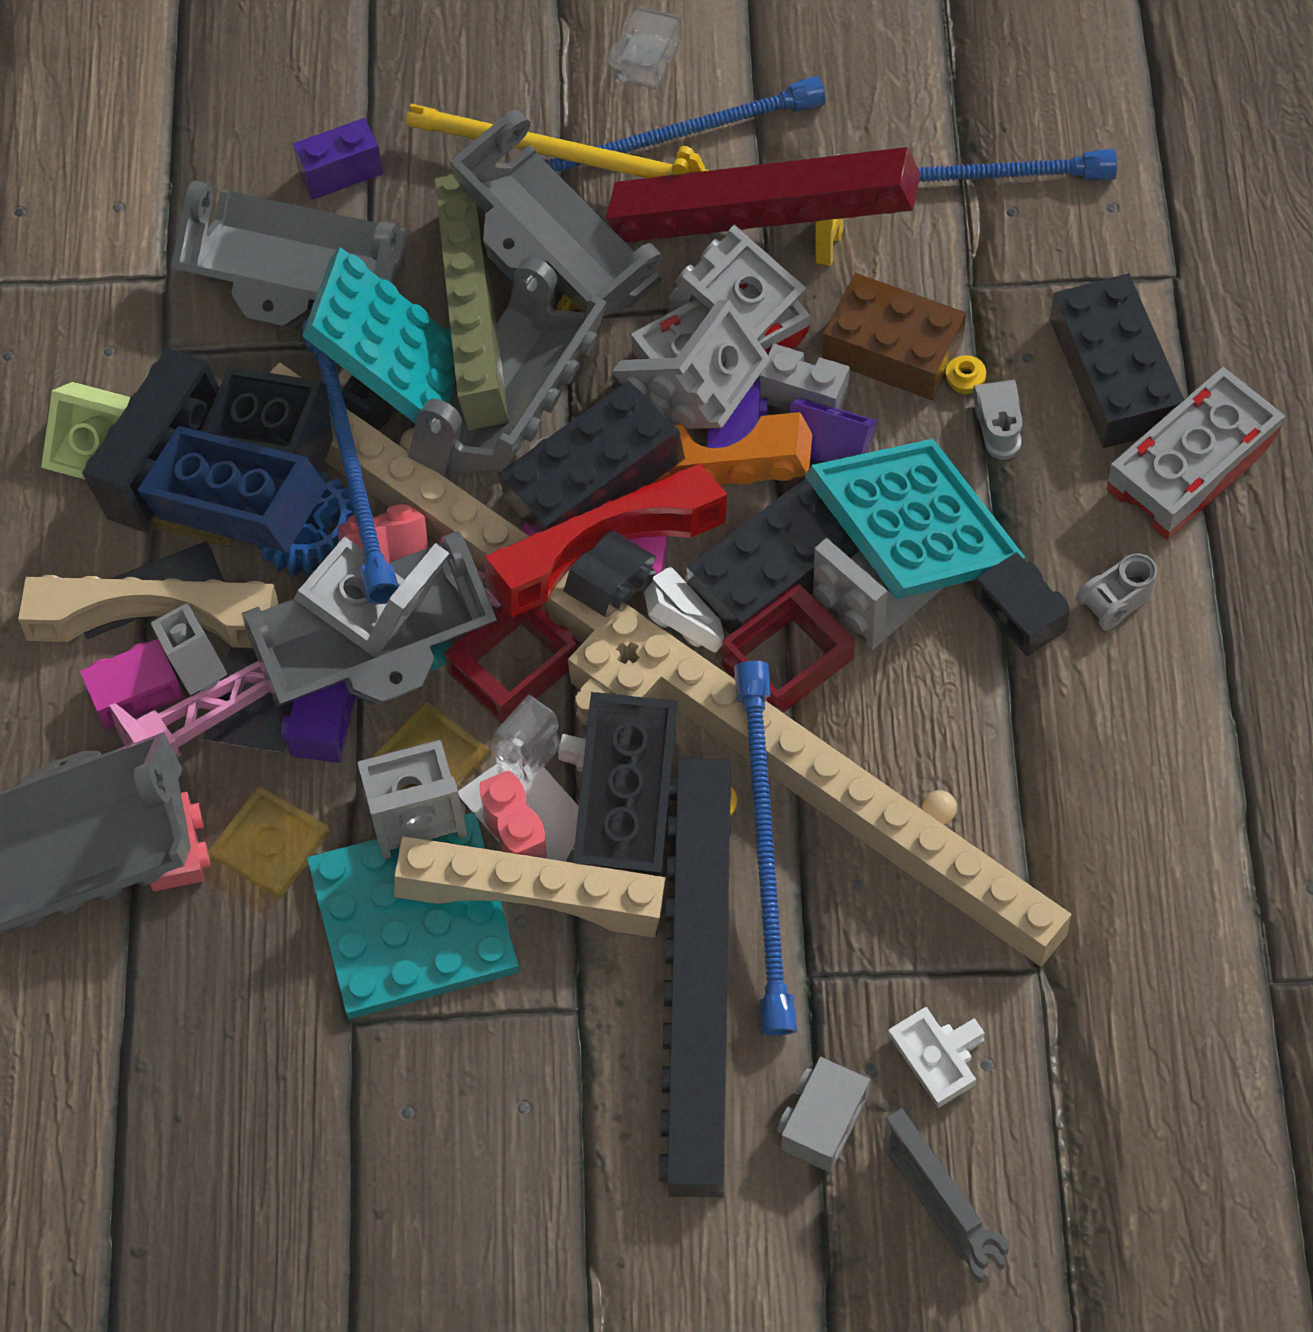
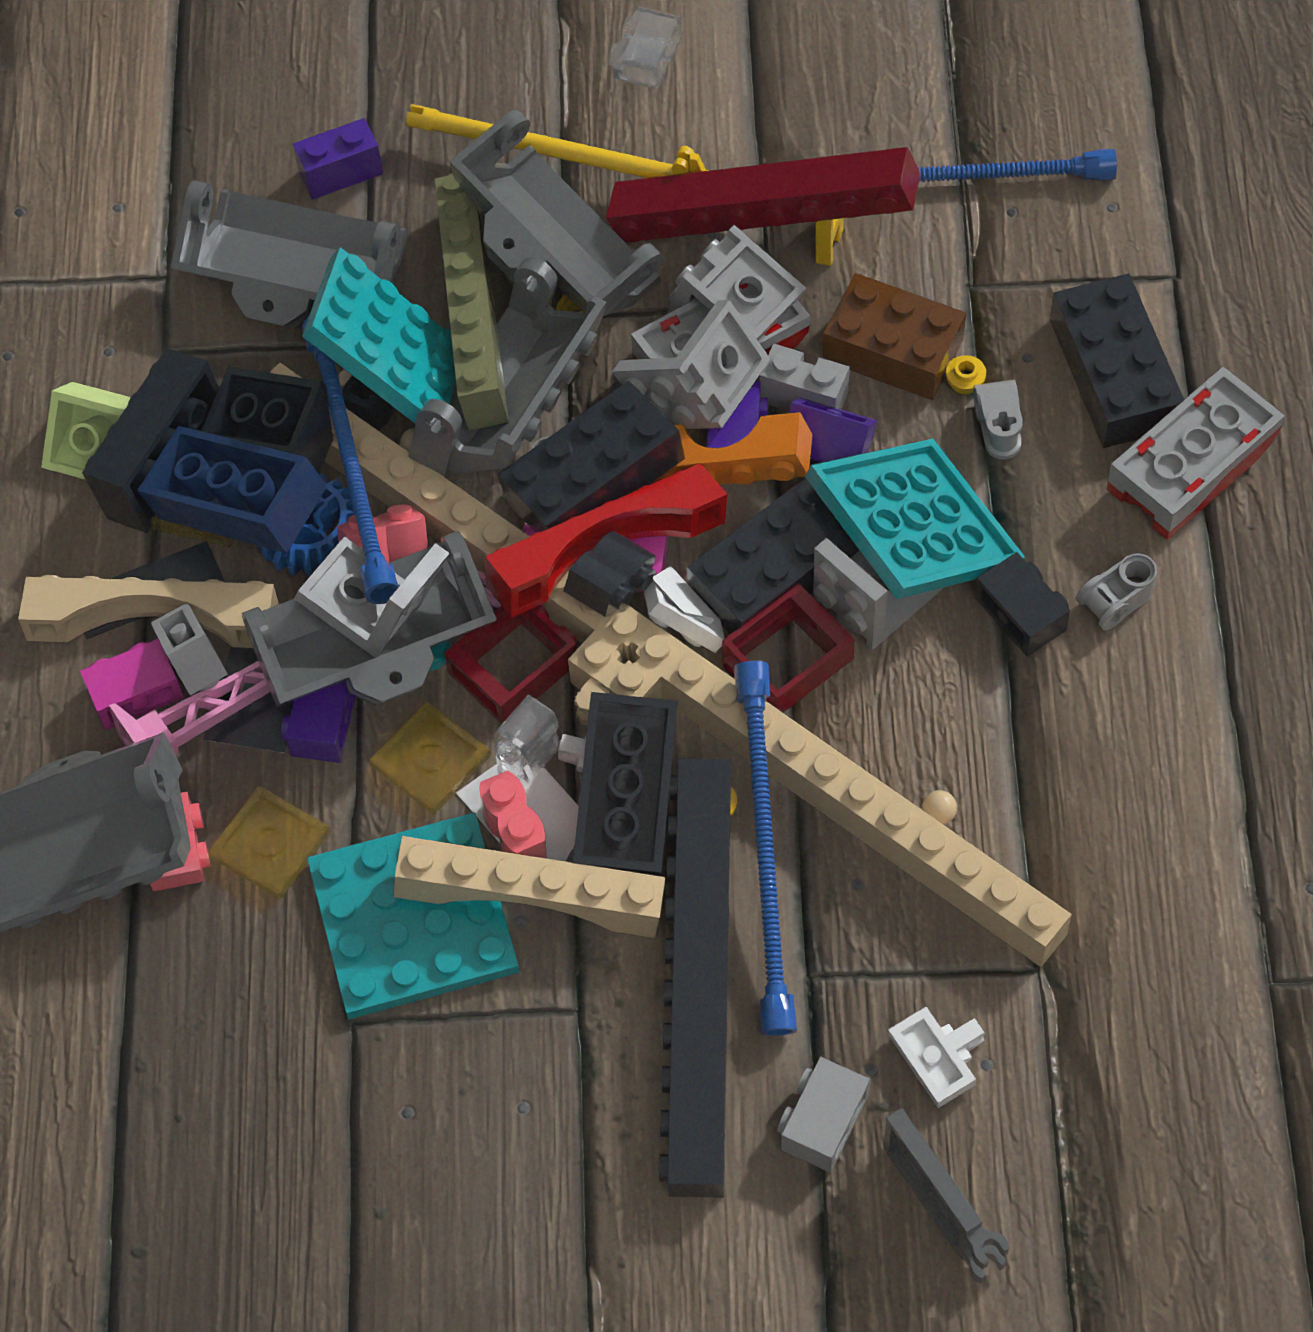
(414, 812): light grey bracket -> none
(800, 95): blue hose -> none

